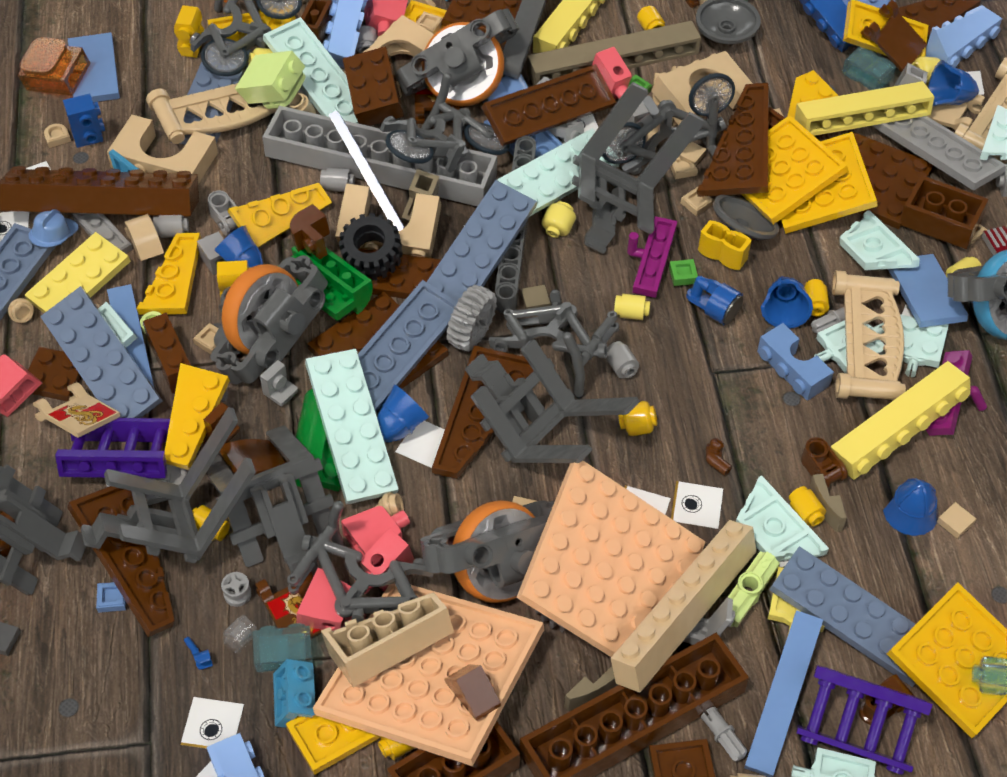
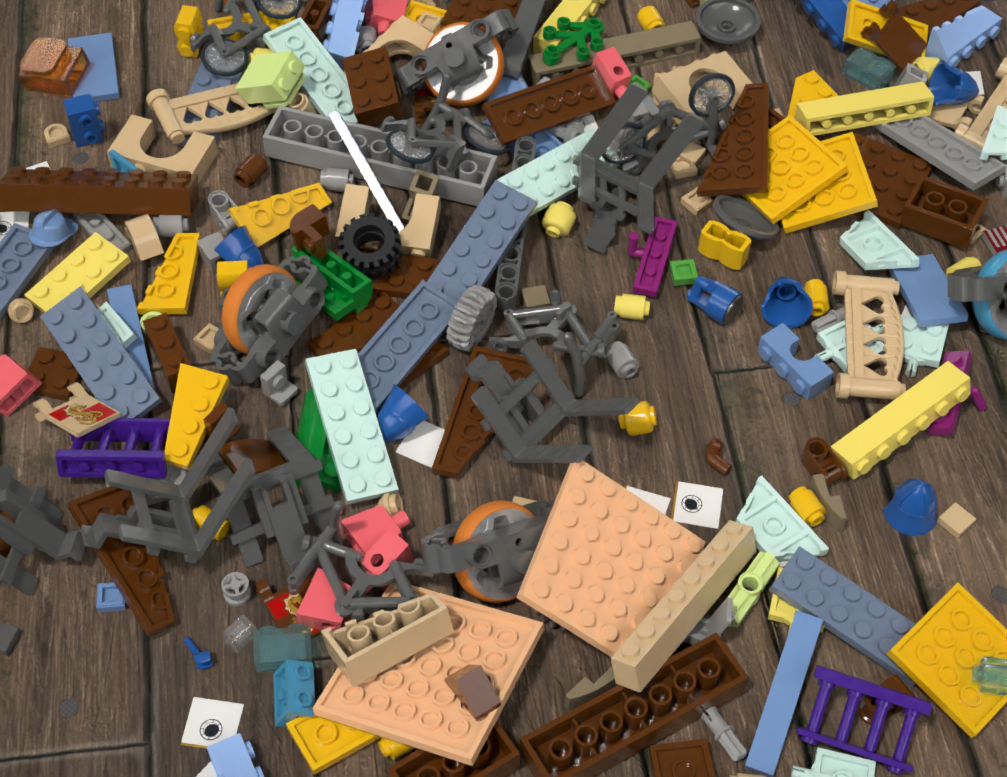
(250, 170): none -> reddish brown brick
(591, 27): none -> green plant

